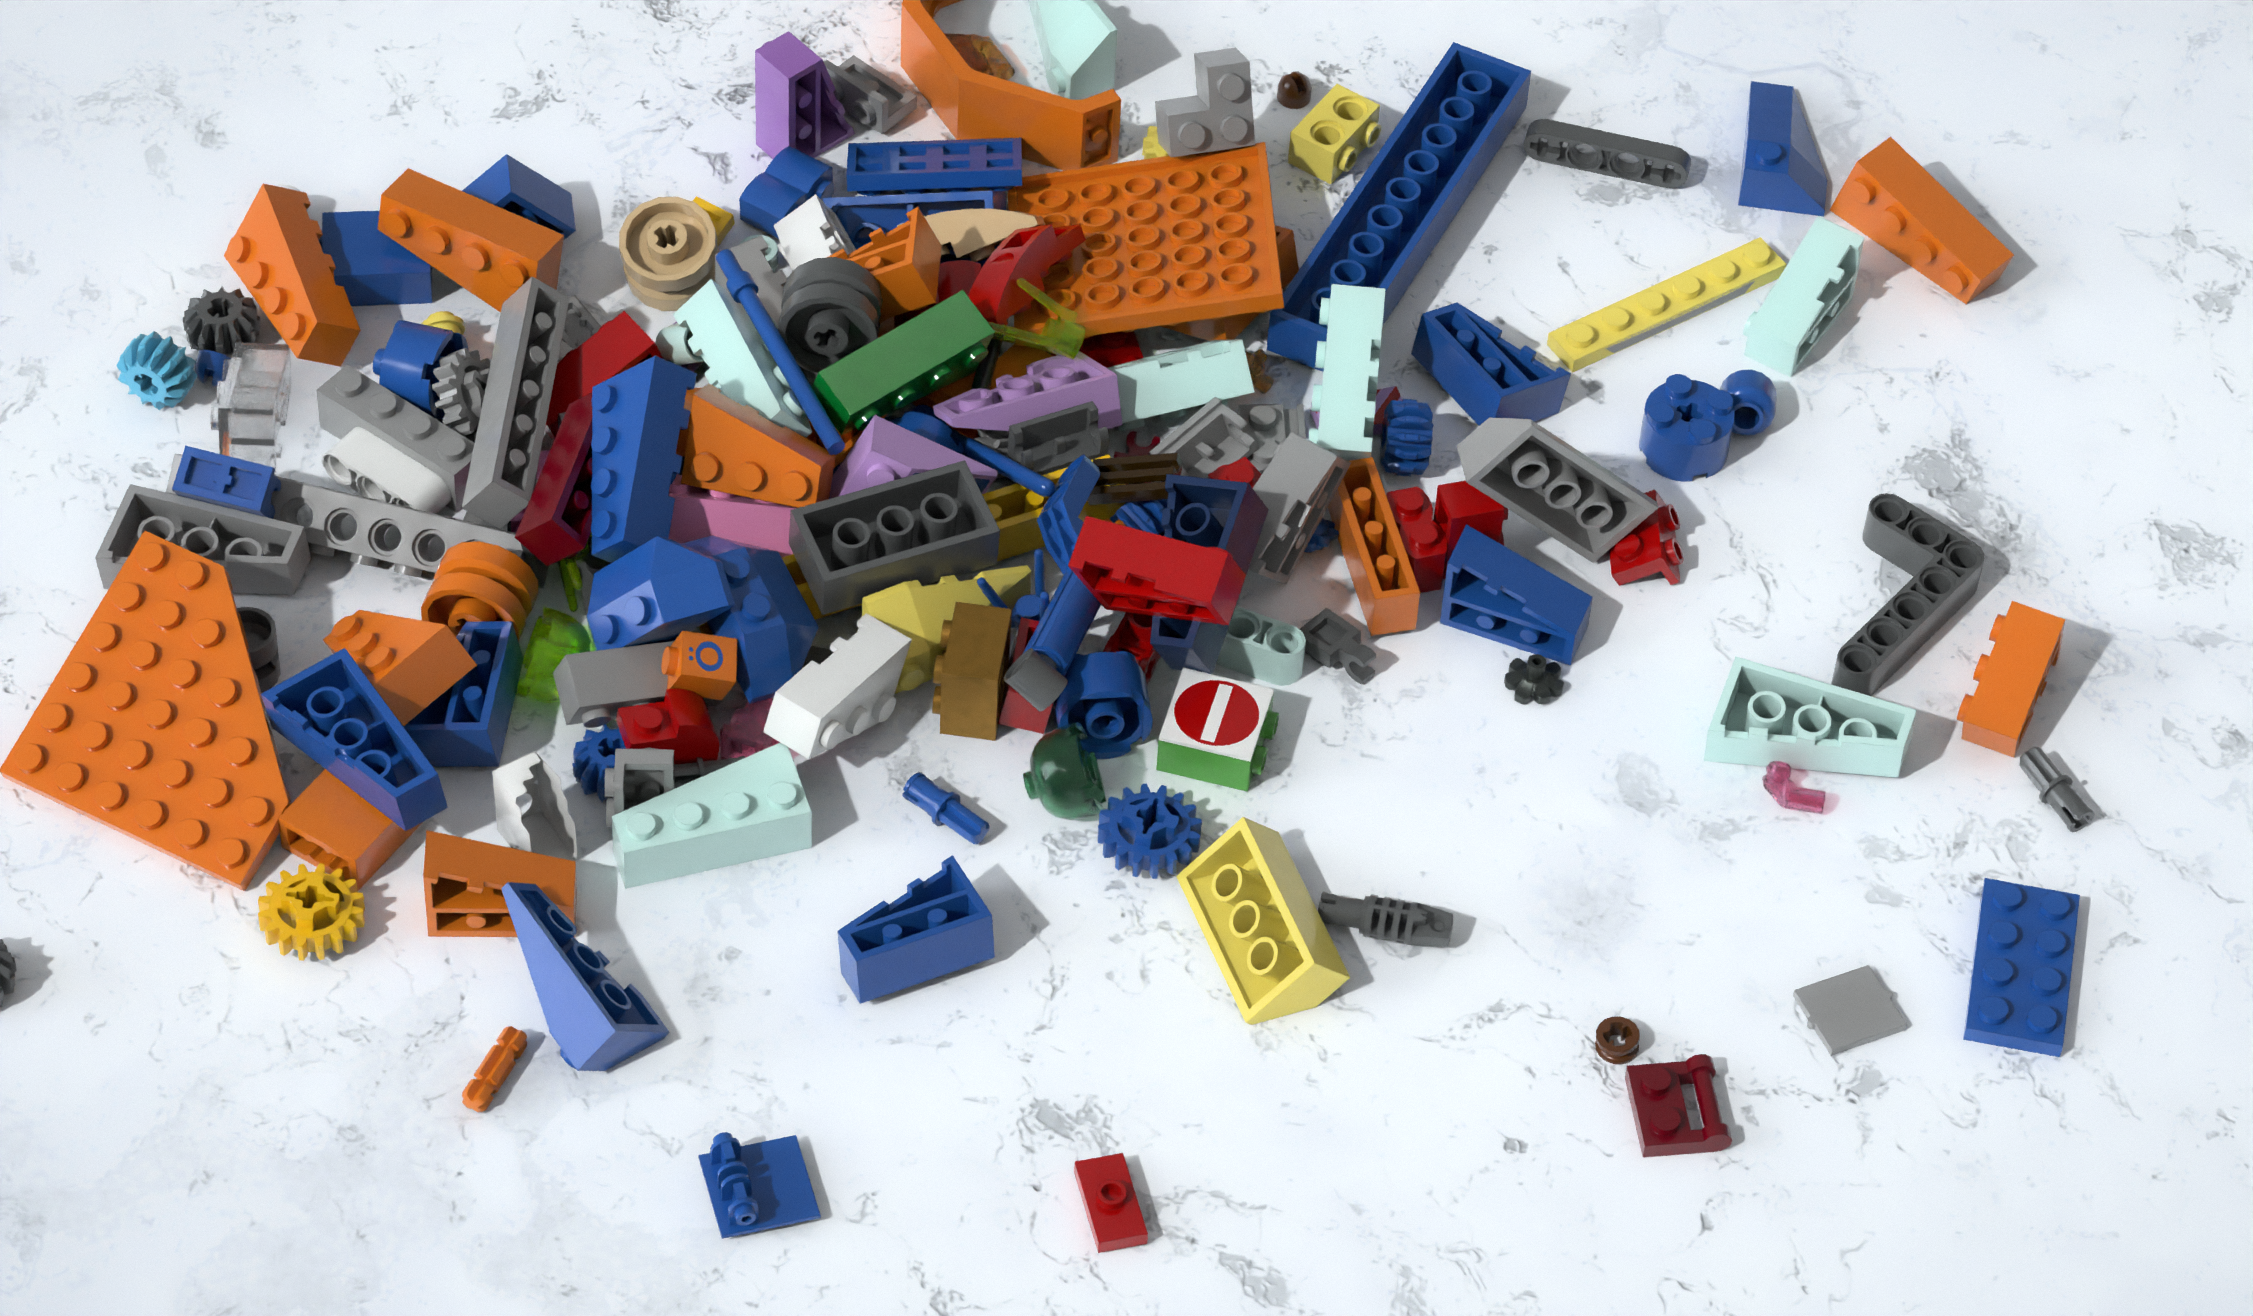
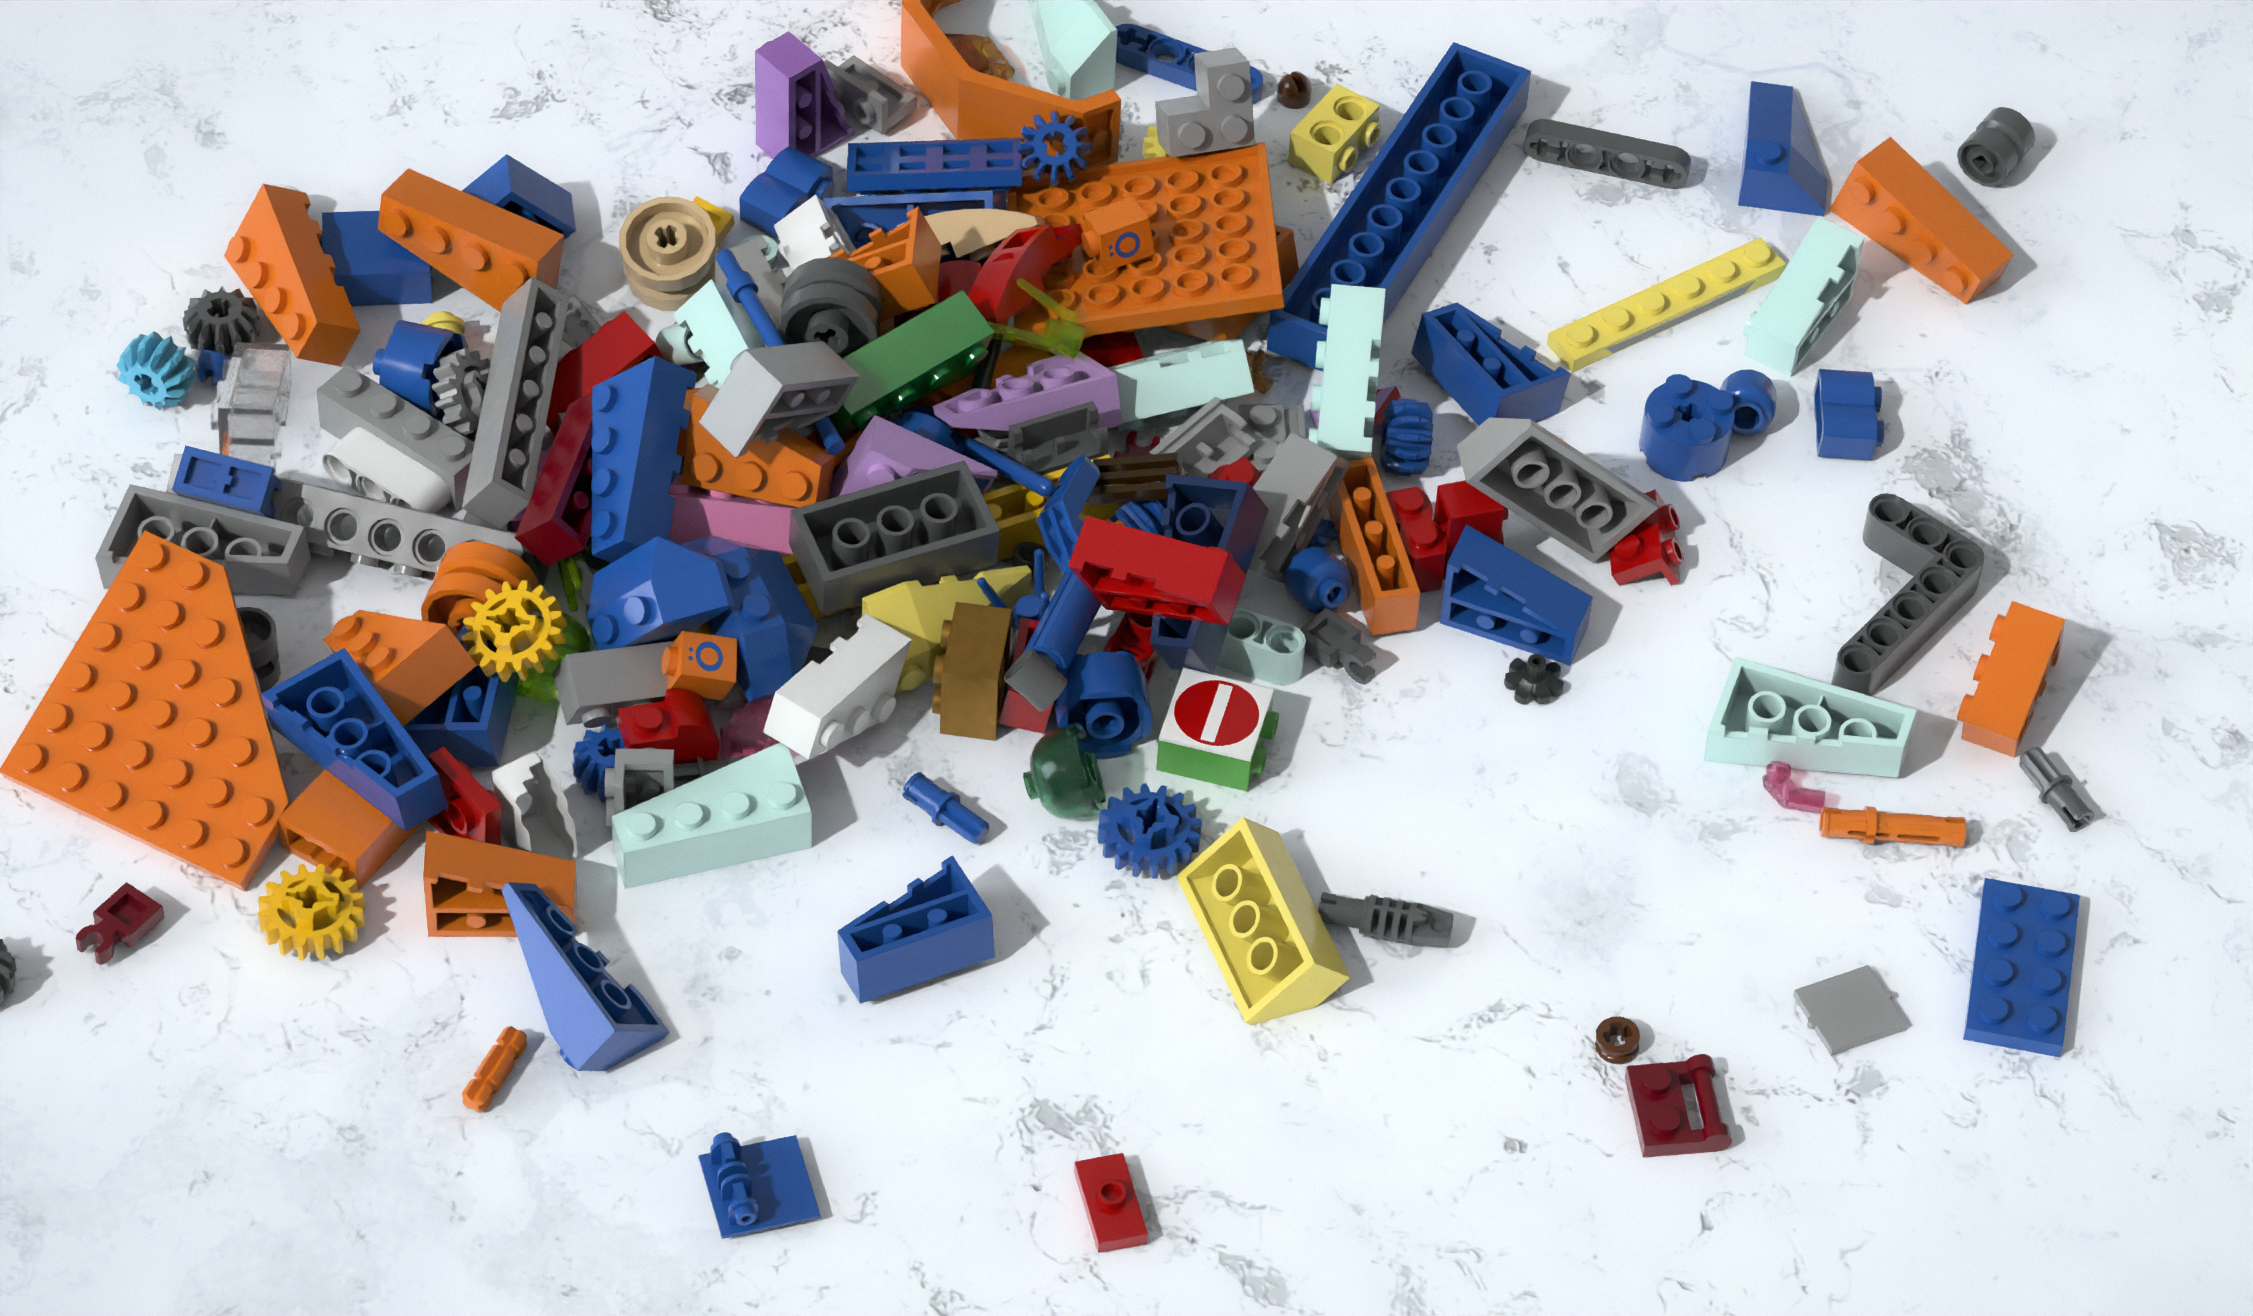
(121, 918): none -> dark red plate
(471, 808): none -> red plate
(514, 630): none -> yellow gear
(777, 389): none -> light grey wedge
(1024, 555): none -> dark grey hinge
(1037, 148): none -> blue gear
(1118, 234): none -> orange brick
(1136, 40): none -> blue beam
(1317, 580): none -> blue head
(1847, 414): none -> blue brick
(1899, 827): none -> orange pin
(1996, 146): none -> dark grey wheel

